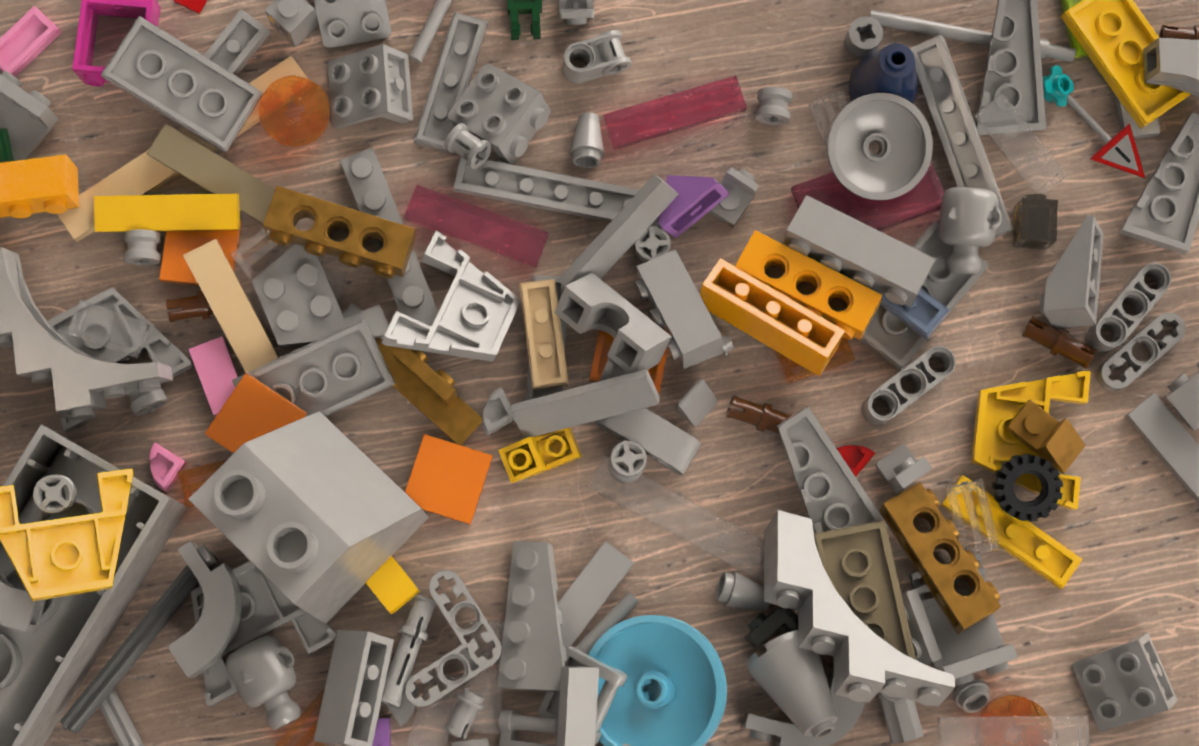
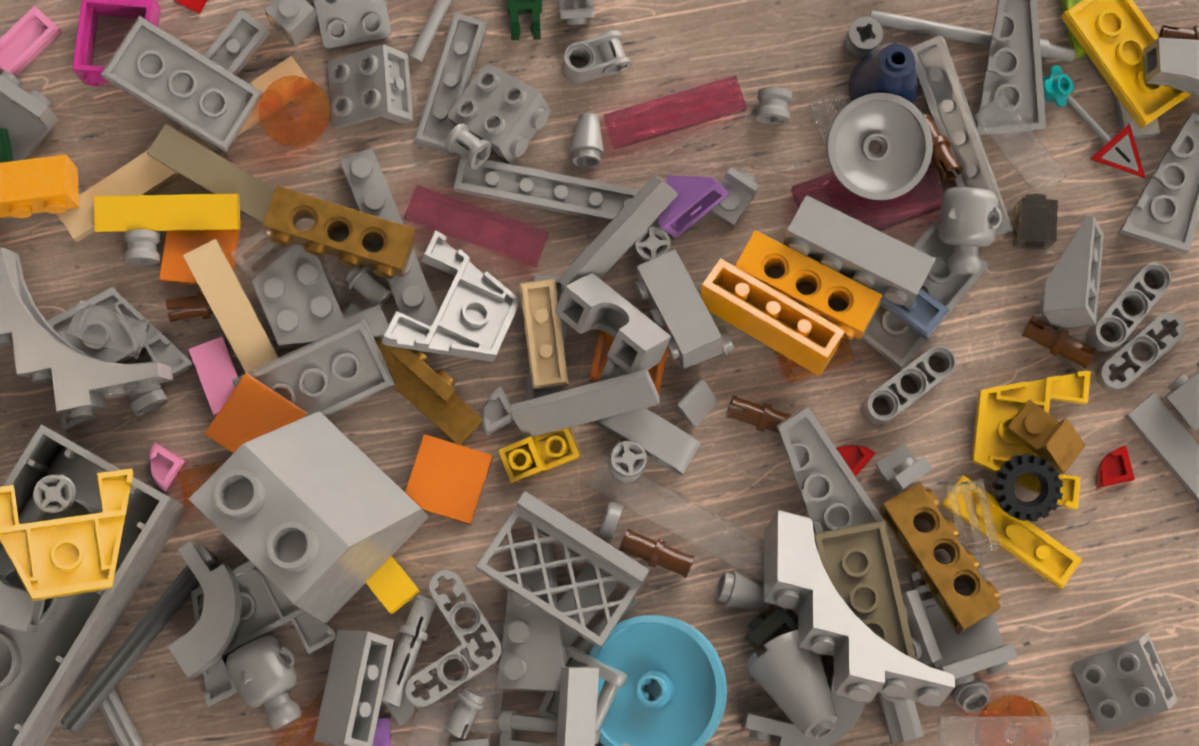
(367, 286): none -> light grey pin
(579, 542): none -> light grey fence
(611, 519): none -> light grey tile
(656, 553): none -> reddish brown pin
(942, 155): none -> reddish brown pin
(1115, 468): none -> red tile

